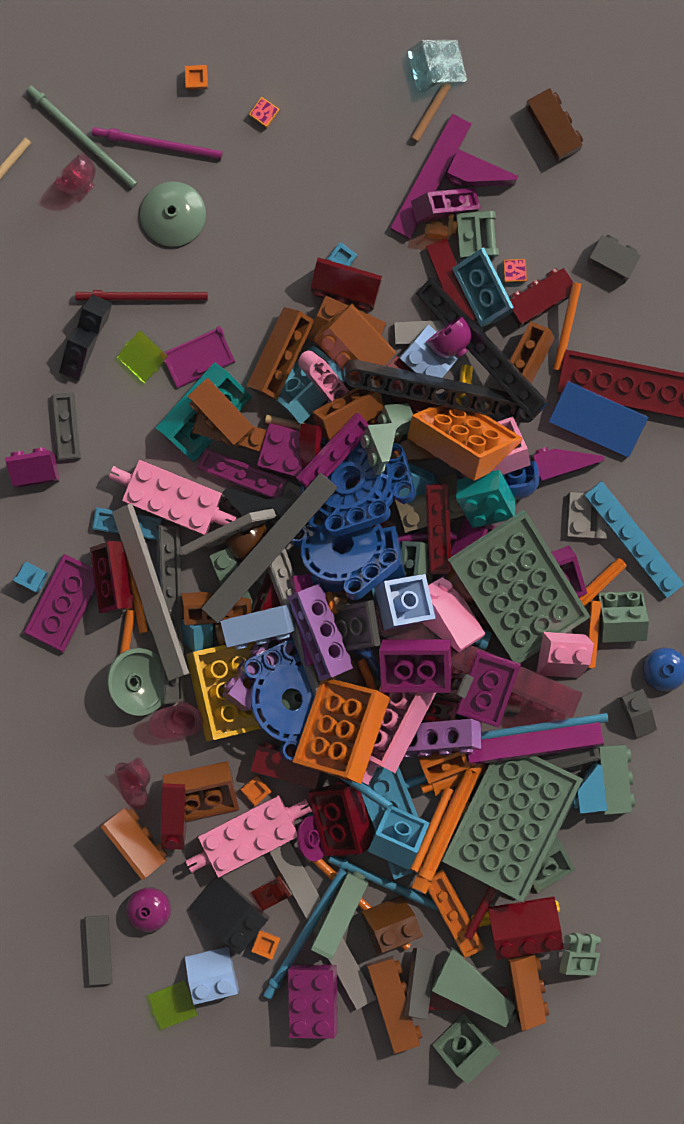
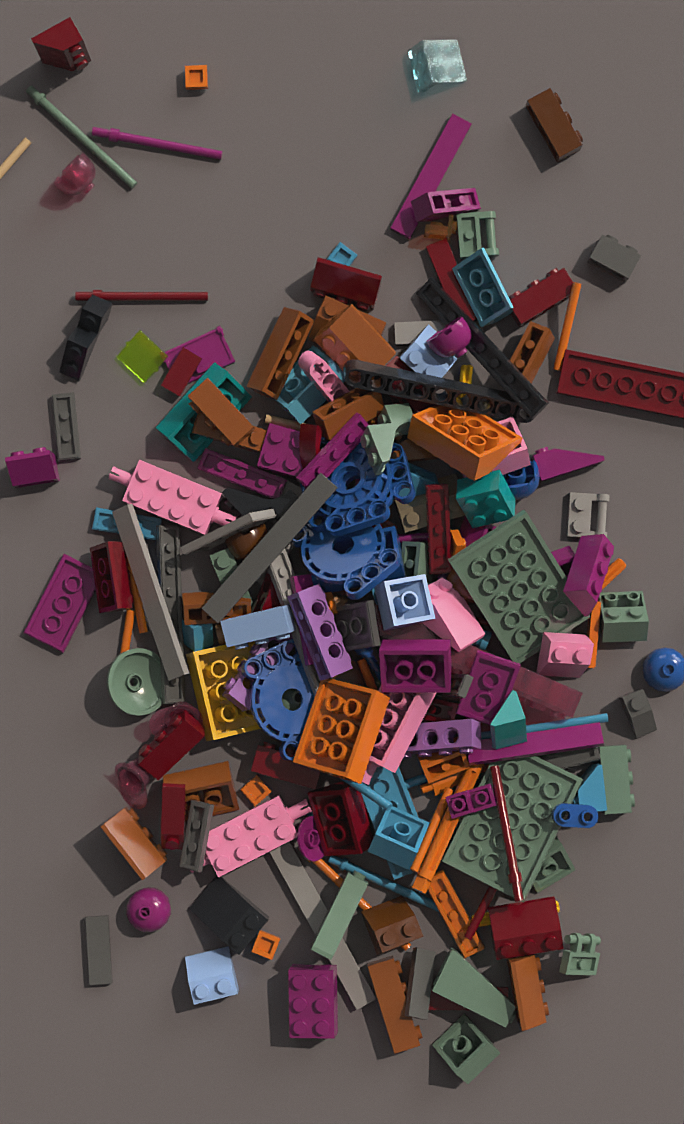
(31, 577): dark azure panel -> none
(62, 46): none -> dark red slope
(171, 744): none -> dark red brick
(172, 1005): clear neon green piece -> none
(175, 228): sand green dish -> none
(181, 371): none -> dark red tile
(196, 836): none -> dark grey tile
(264, 112): tile -> none
(271, 892): clear red slope -> none
(275, 983): dark azure bar -> none
(430, 112): medium nougat bar -> none
(457, 542): none -> orange plate
(471, 801): none -> magenta slope
(475, 172): magenta slope -> none
(509, 724): none -> teal slope
(514, 270): tile -> none
(514, 877): none -> dark red bar
(575, 815): none -> blue plate
(588, 571): none -> magenta slope
(598, 419): blue tile -> none
(633, 539): dark azure plate -> none

